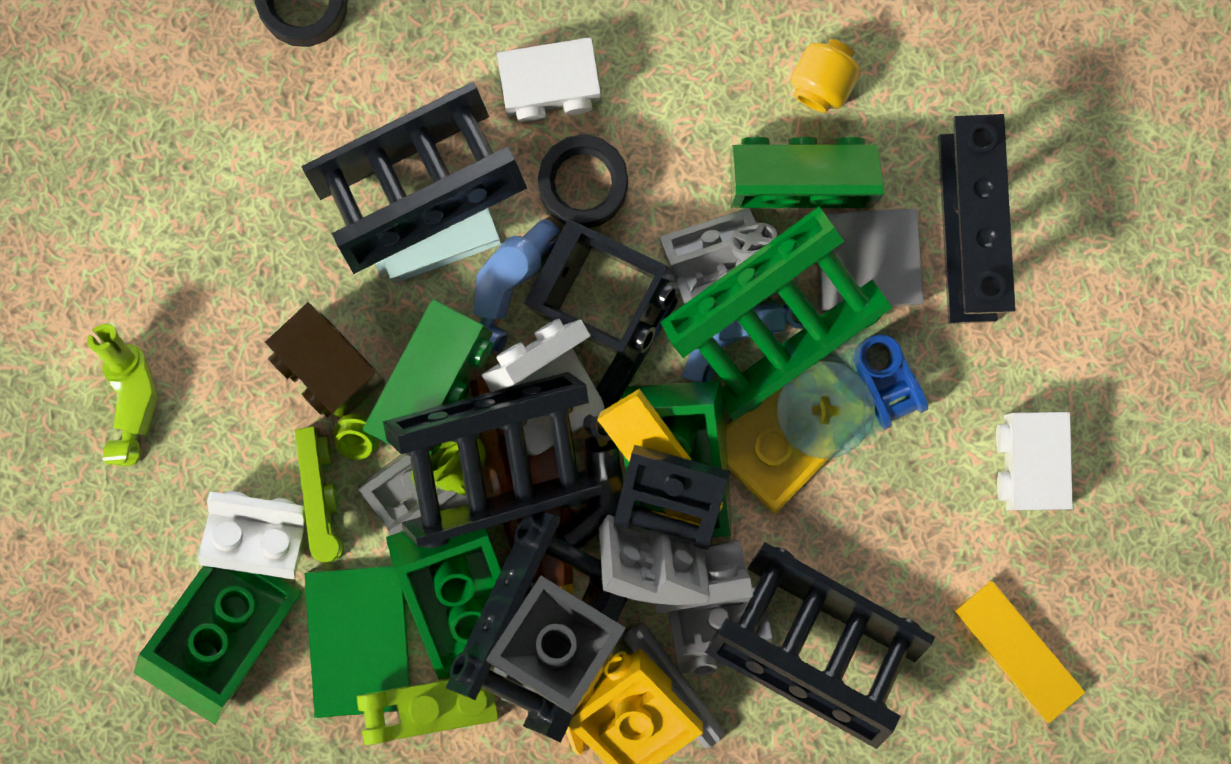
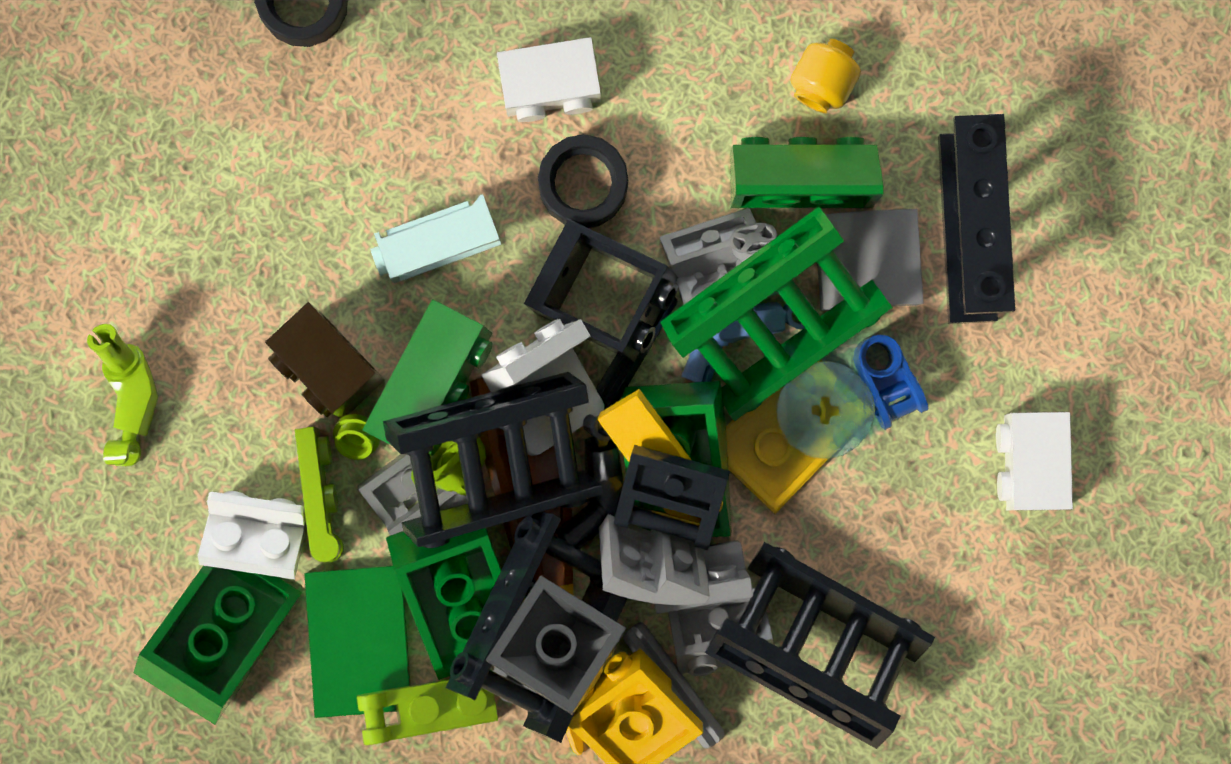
(430, 209): black fence -> none
(508, 267): medium blue arm -> none
(1019, 651): yellow tile -> none

